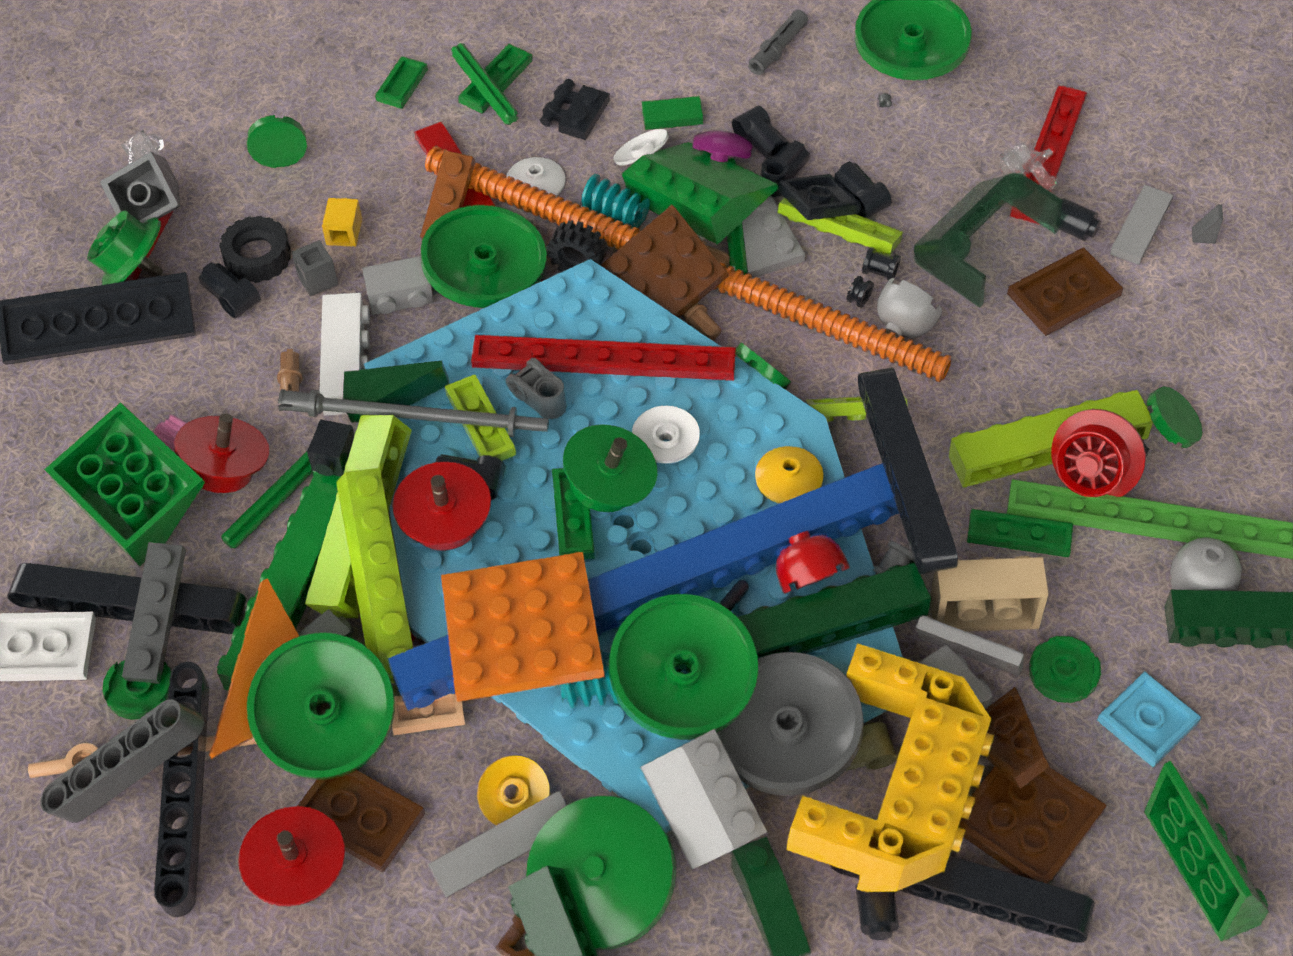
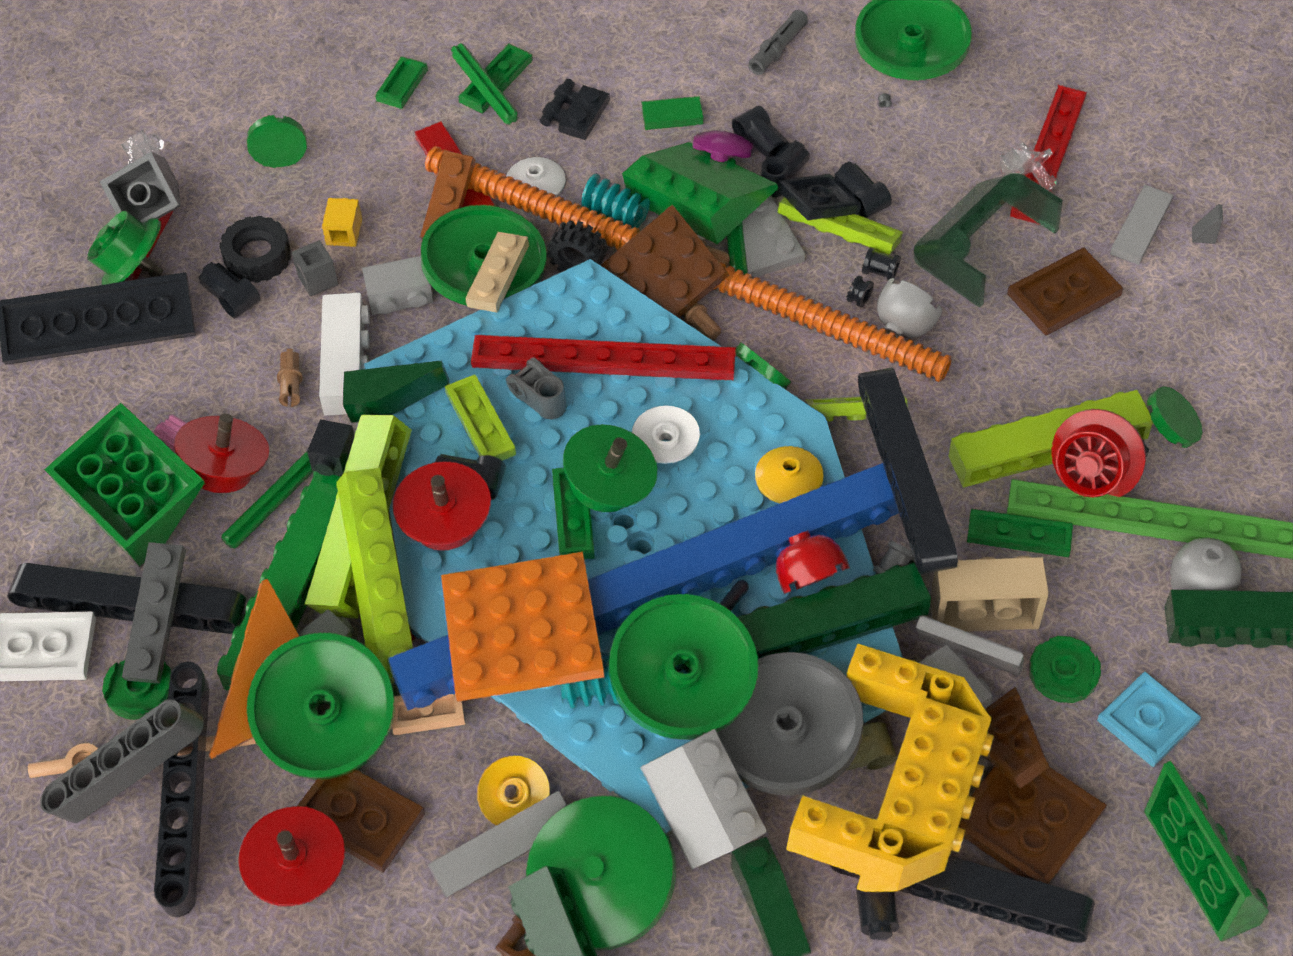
(316, 403): dark grey bar -> none
(497, 272): none -> tan plate
(643, 144): white dish -> none
(1078, 220): black brick -> none

